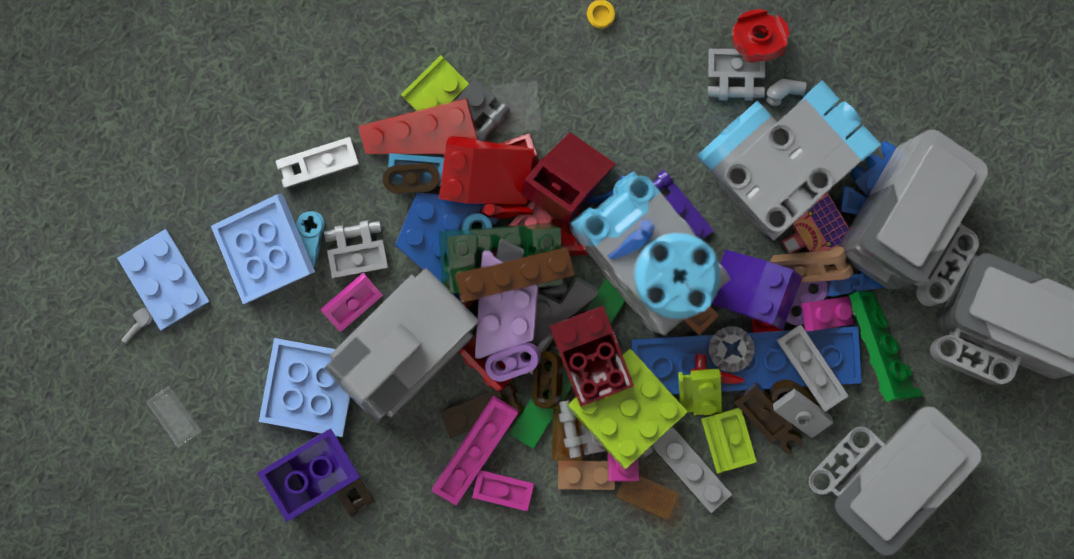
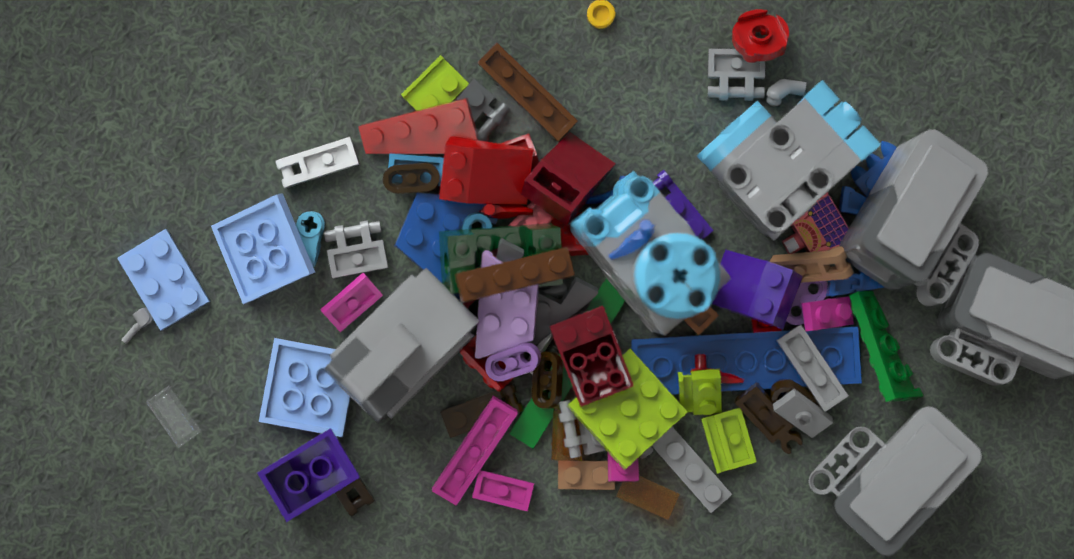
(527, 92): none -> reddish brown plate
(717, 349): light grey gear -> none

